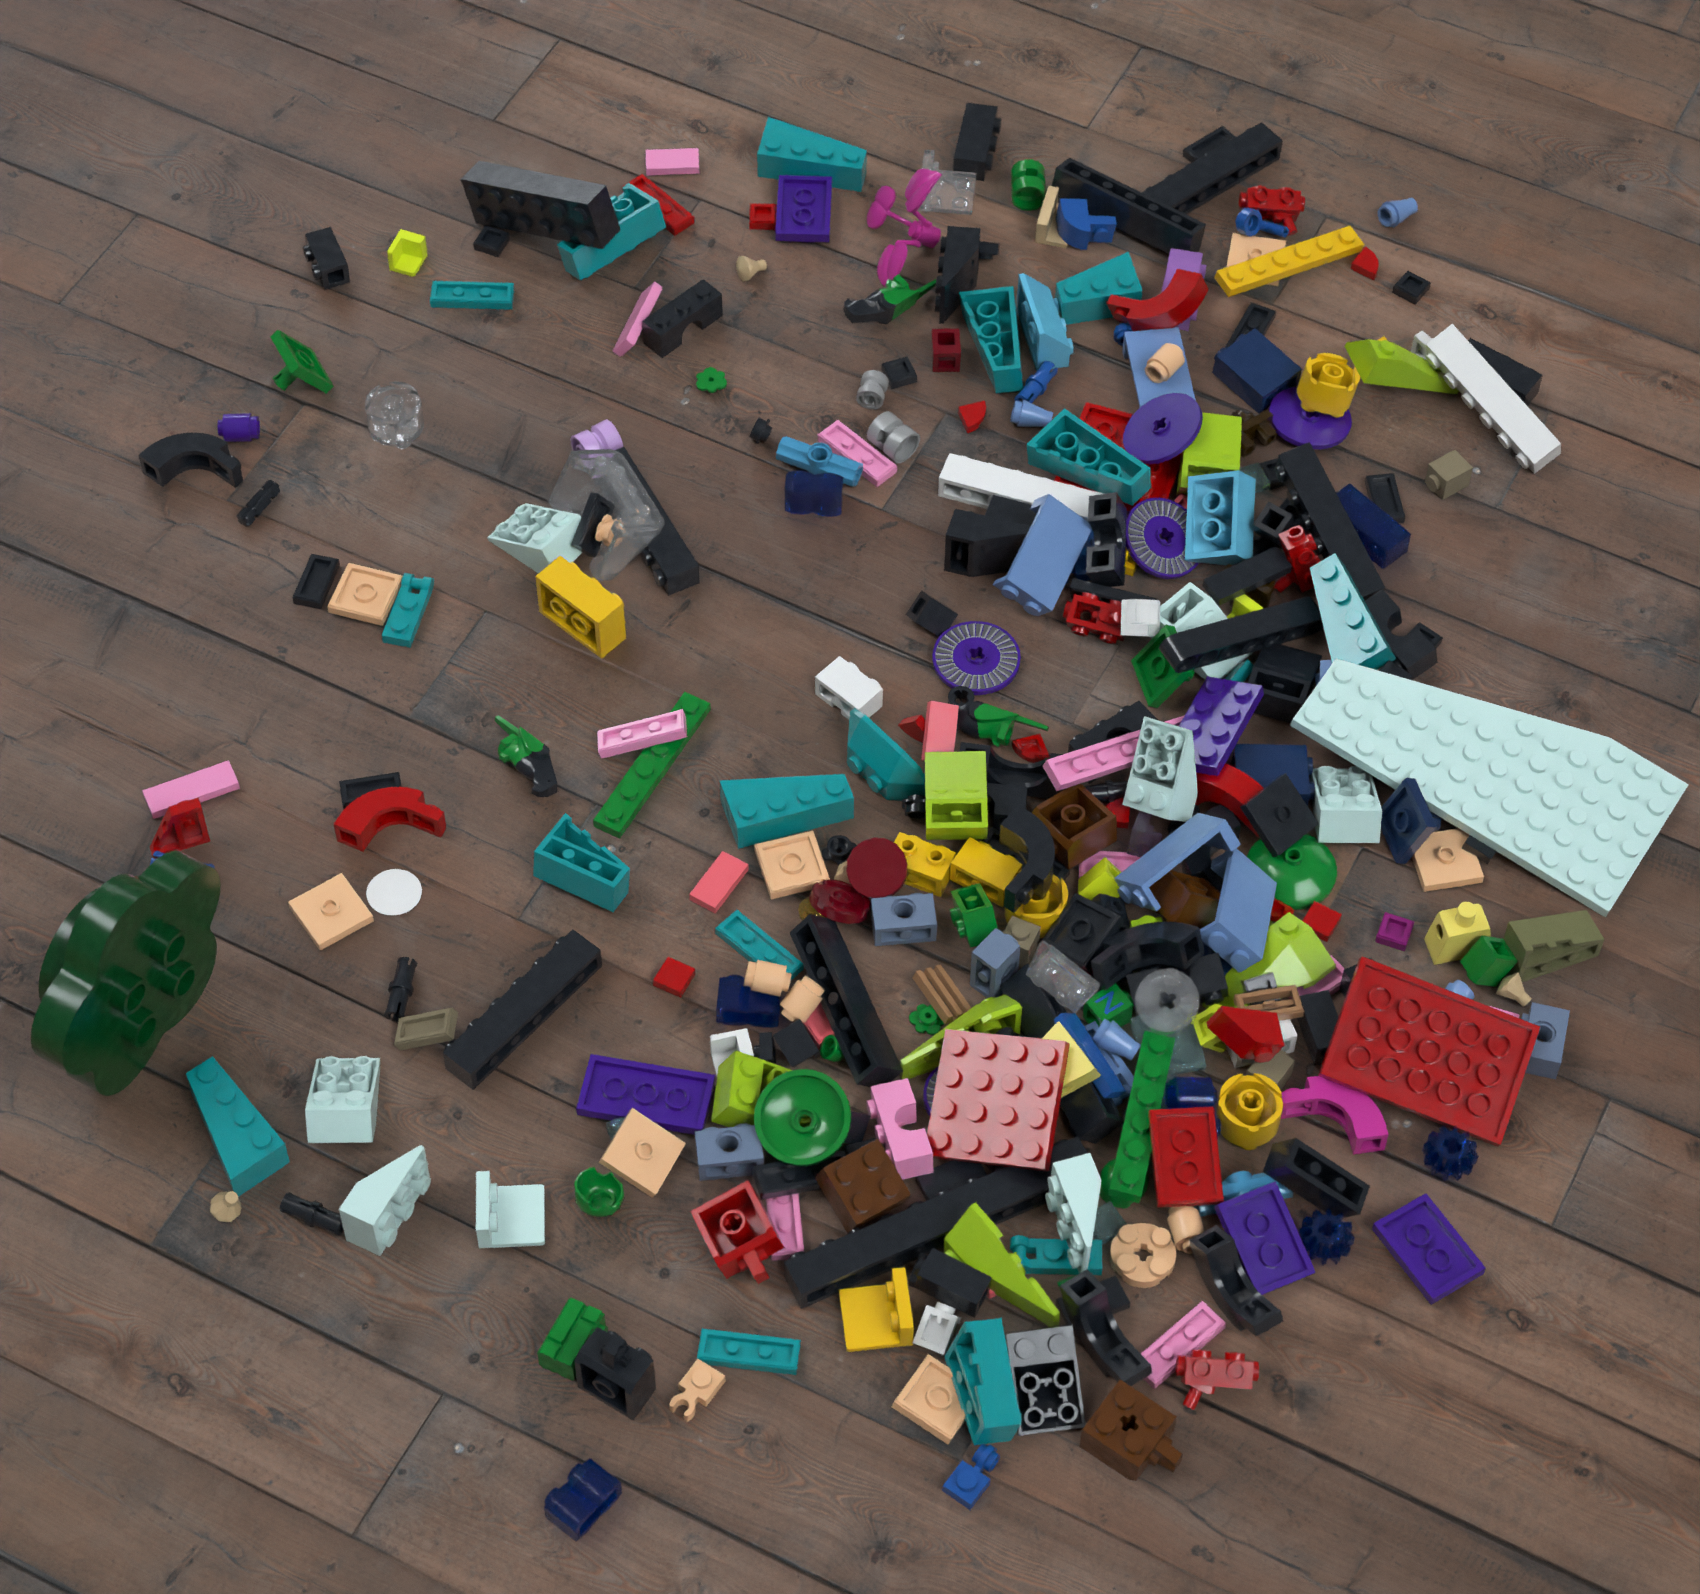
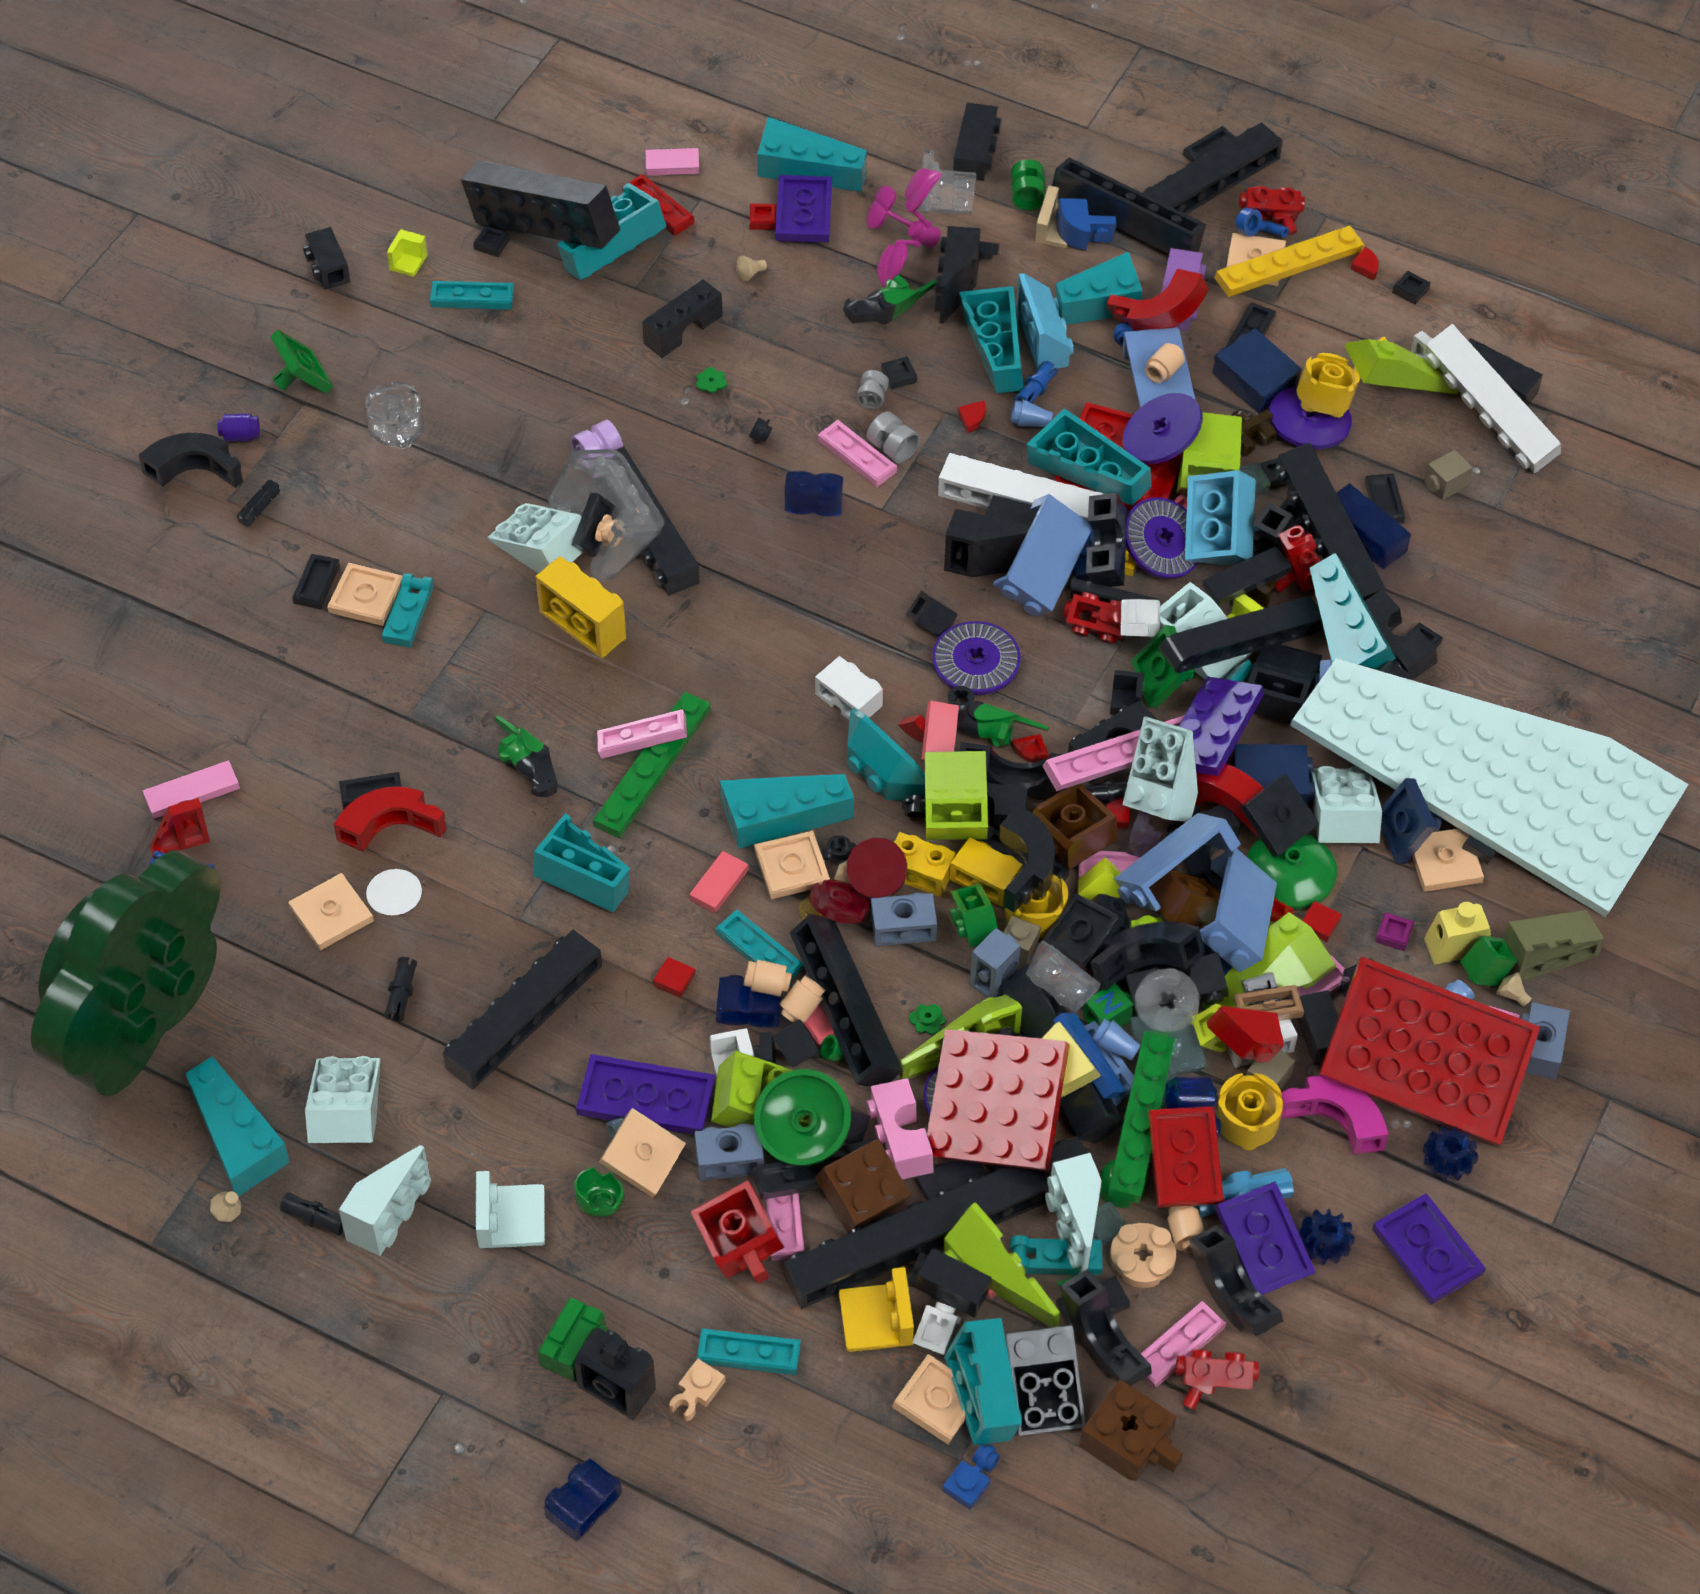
(426, 1028): dark tan tile -> none
(634, 324): bright pink tile -> none
(818, 459): dark azure piece -> none
(946, 350): dark red brick -> none
(947, 993): medium nougat tile -> none
(1126, 689): none -> black panel
(1316, 1178): black brick -> none
(1394, 212): medium blue cone -> none

